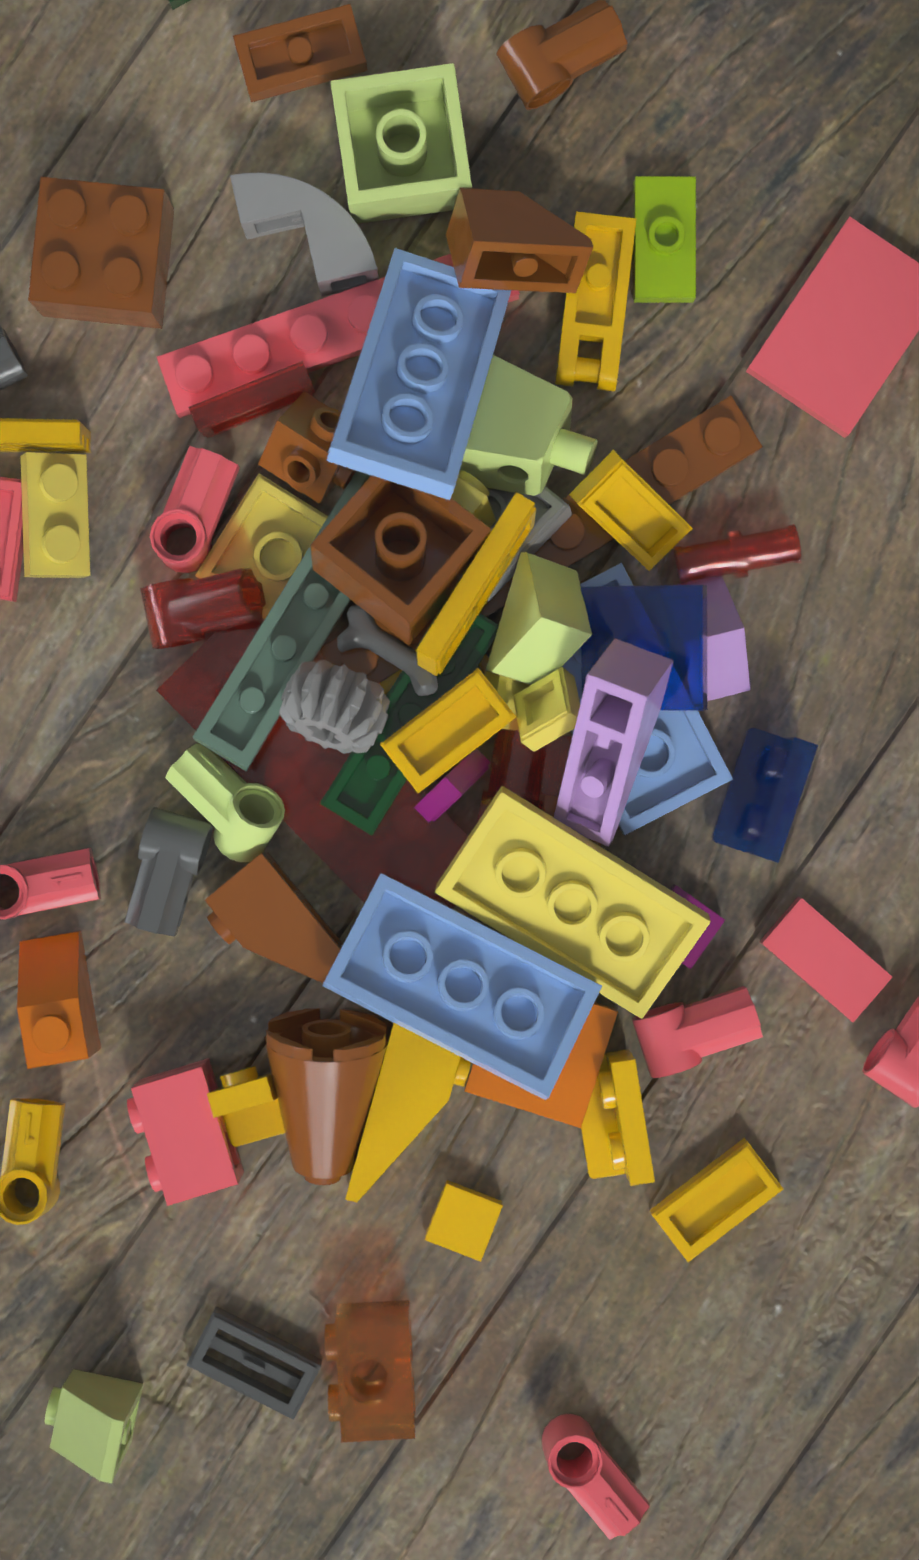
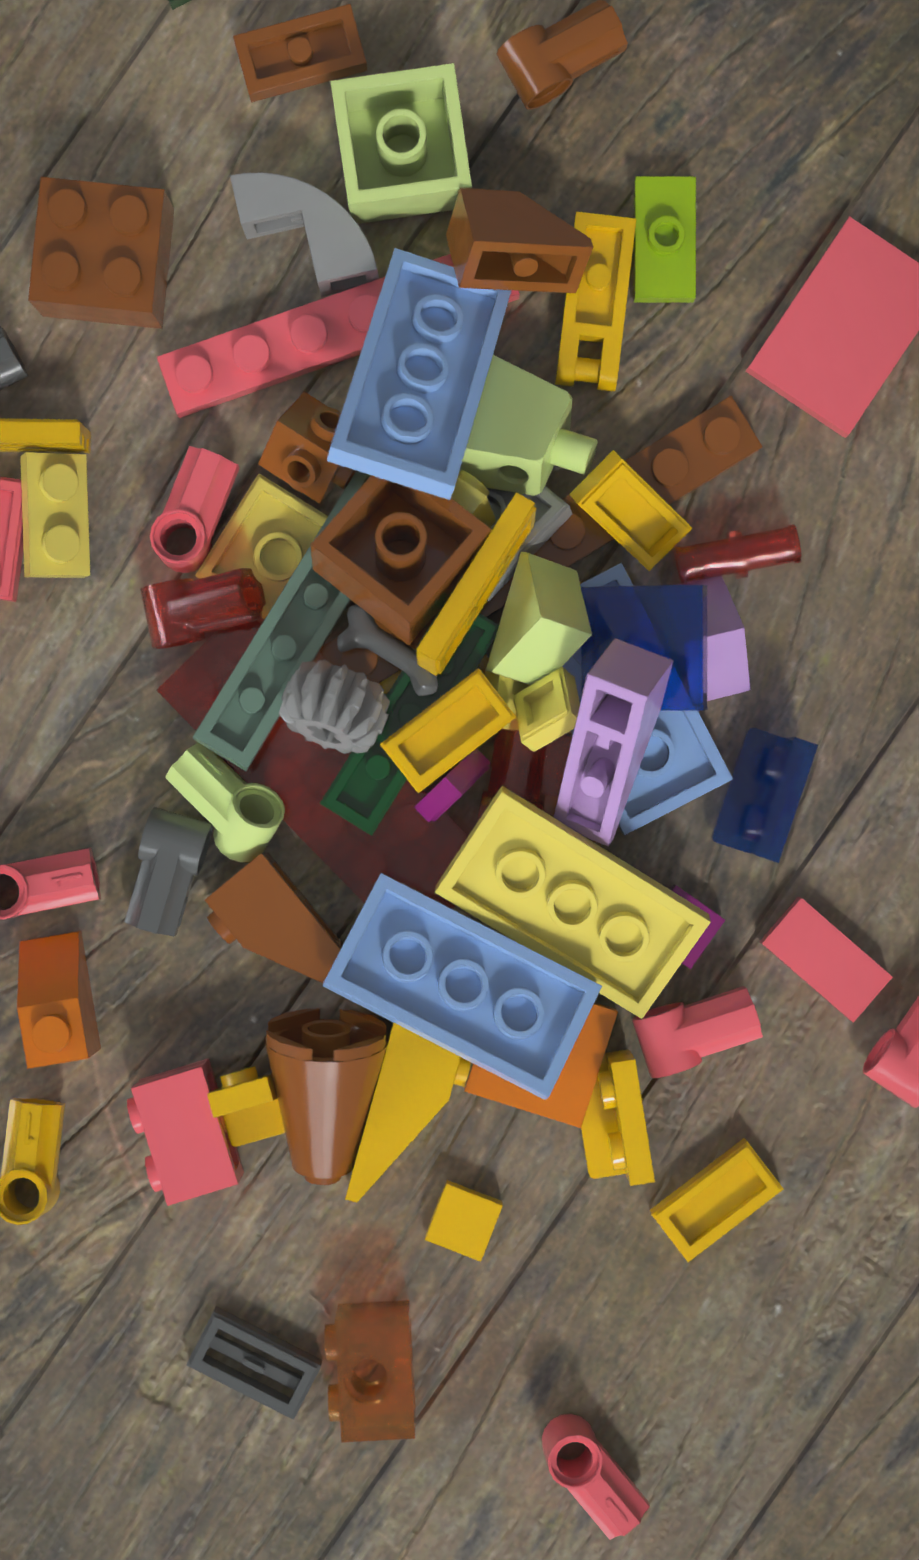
(94, 1421): yellowish green slope -> none
(251, 400): clear red tile -> none

